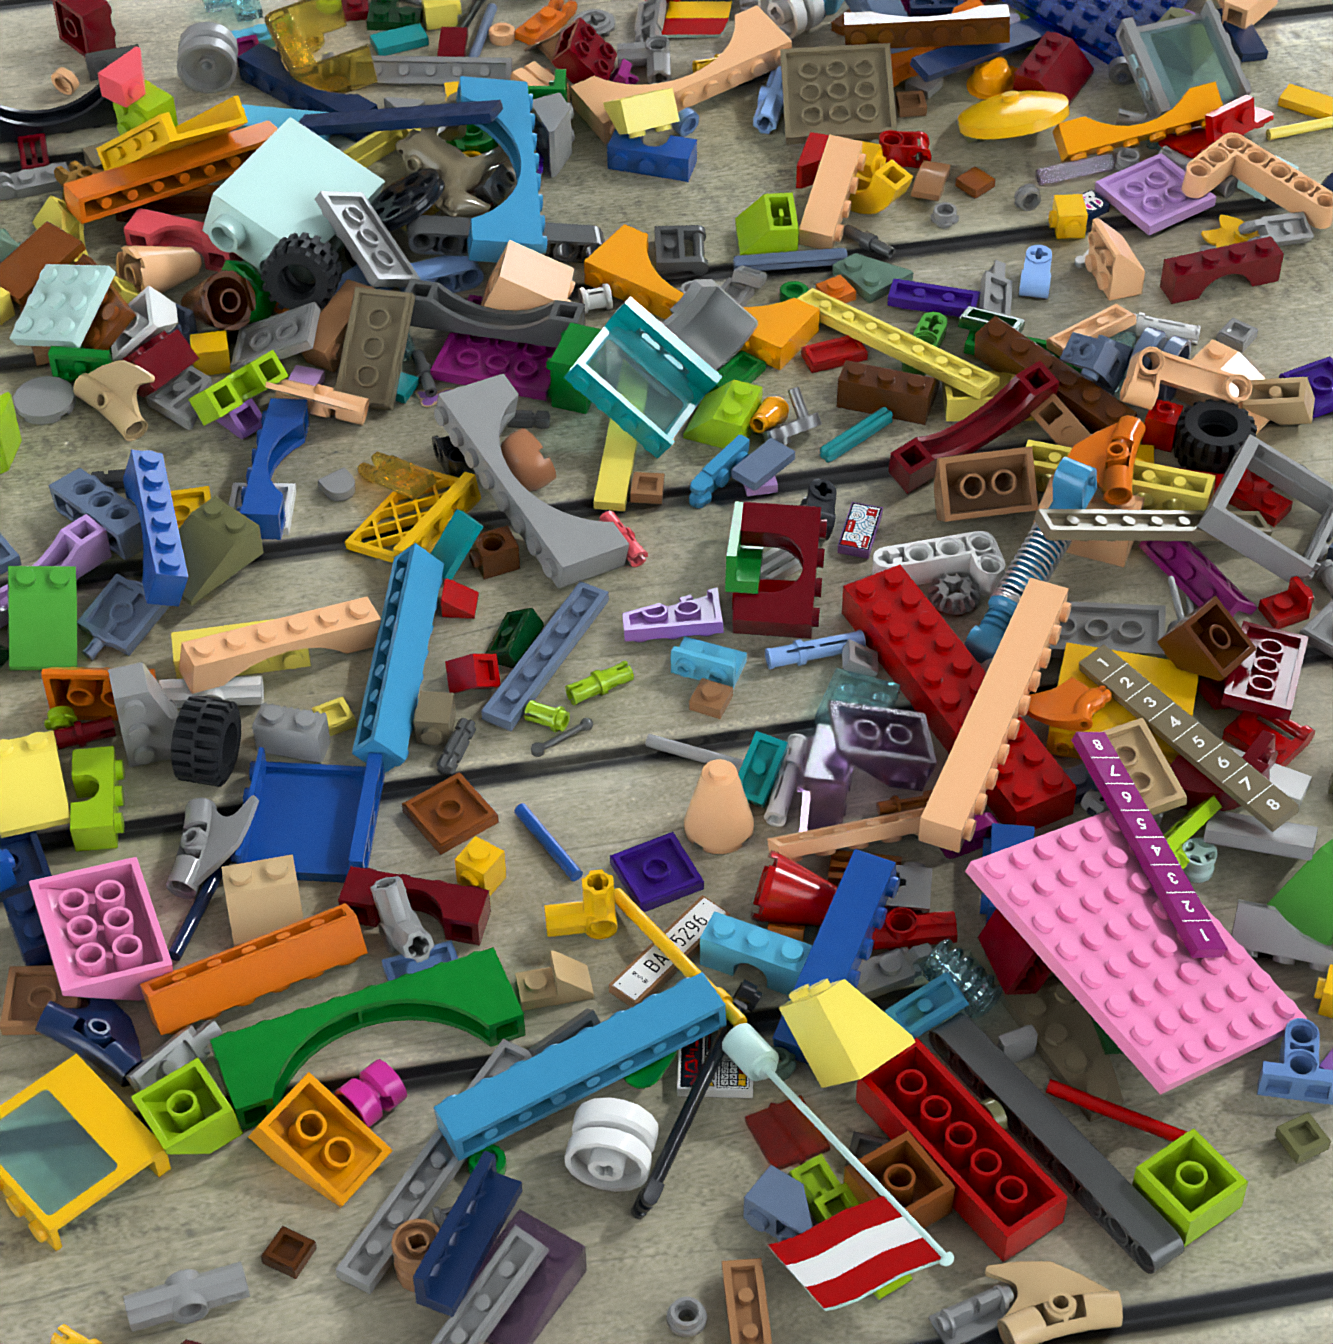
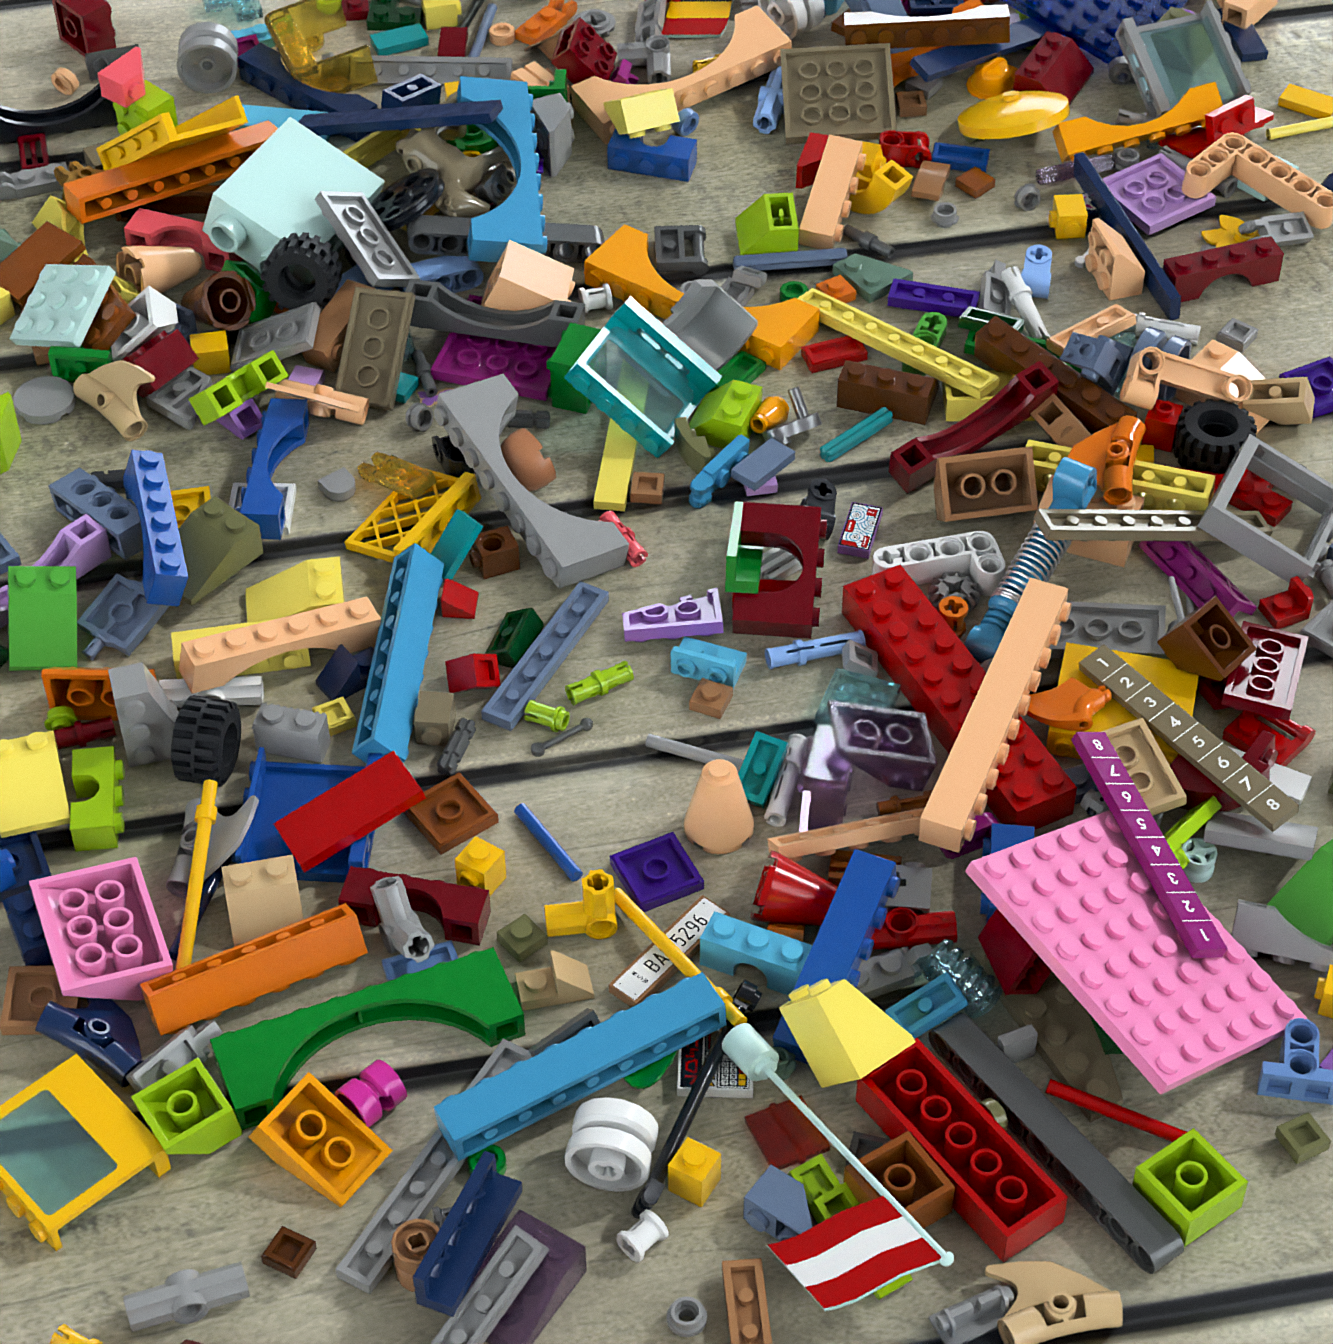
(204, 817): none -> yellow bar
(296, 590): none -> light yellow slope
(345, 673): none -> dark blue slope
(349, 811): none -> red tile
(412, 92): none -> dark blue brick
(419, 417): none -> light grey plate
(522, 938): none -> olive plate
(642, 1235): none -> white bush
(691, 448): none -> olive slope
(694, 1172): none -> yellow brick
(956, 615): none -> orange bush
(961, 157): none -> blue tile
(1021, 297): none -> white pin
(1115, 217): none -> dark blue tile

